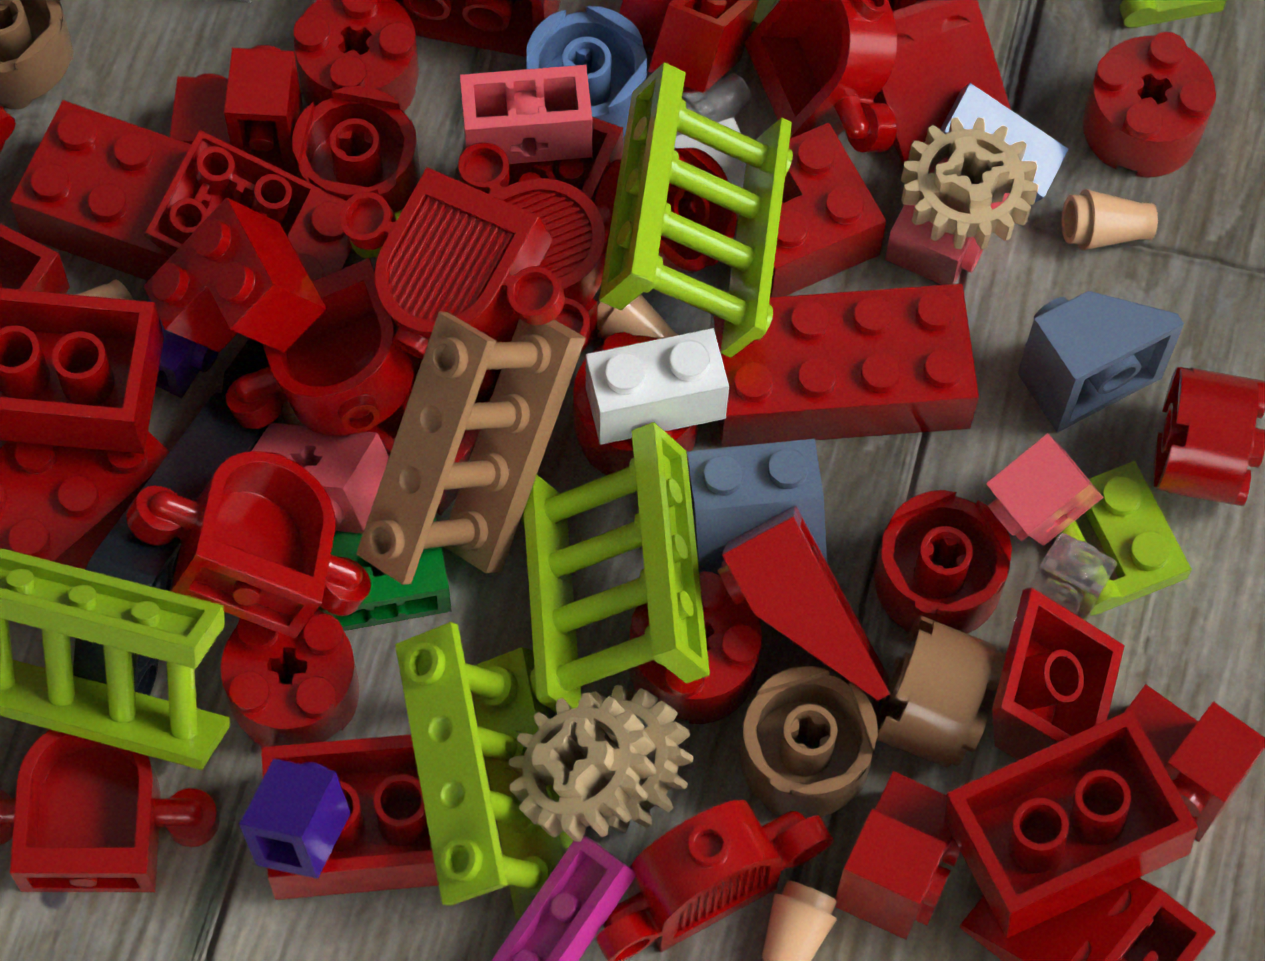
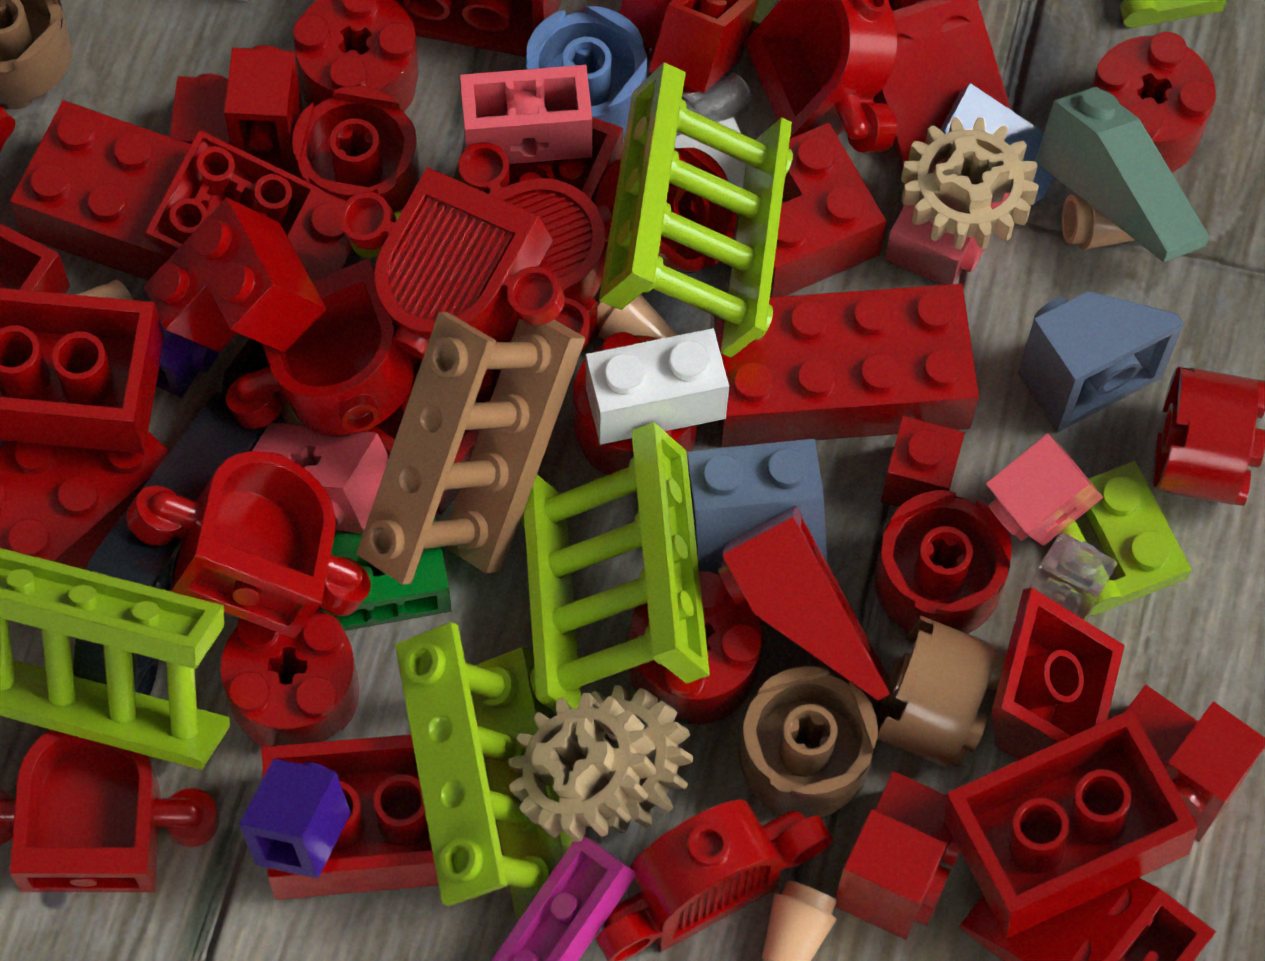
(921, 460): none -> red brick
(1117, 169): none -> sand green slope

